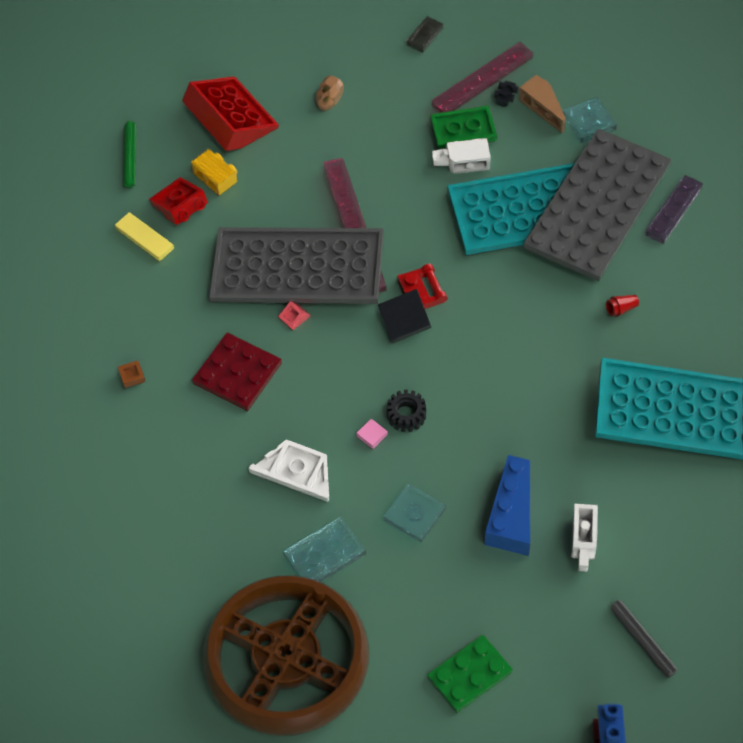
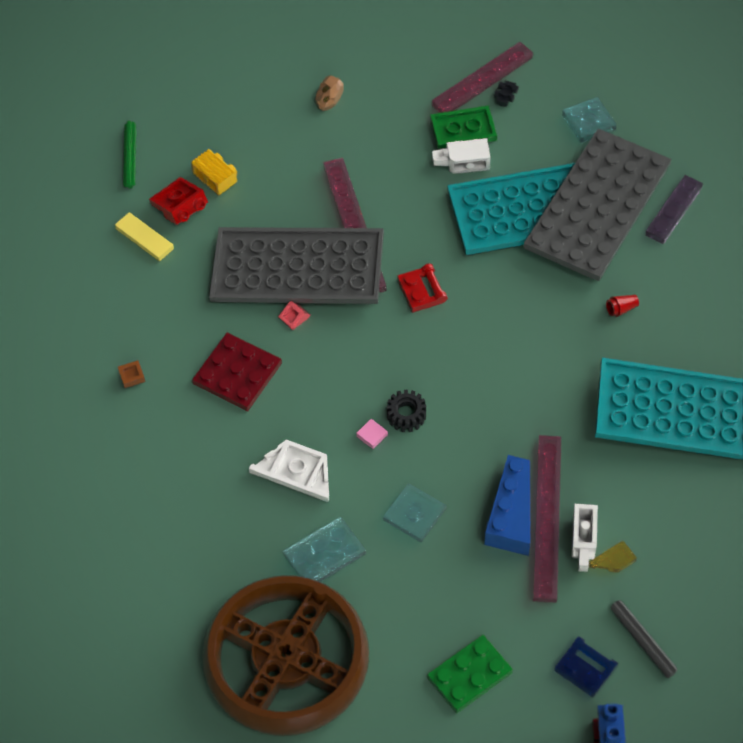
(228, 111): red slope -> none
(404, 316): black tile -> none
(424, 34): clear smoke plate -> none
(540, 98): medium nougat slope -> none
(547, 519): none -> clear pink plate
(582, 673): none -> clear blue plate
(615, 558): none -> clear yellow tile

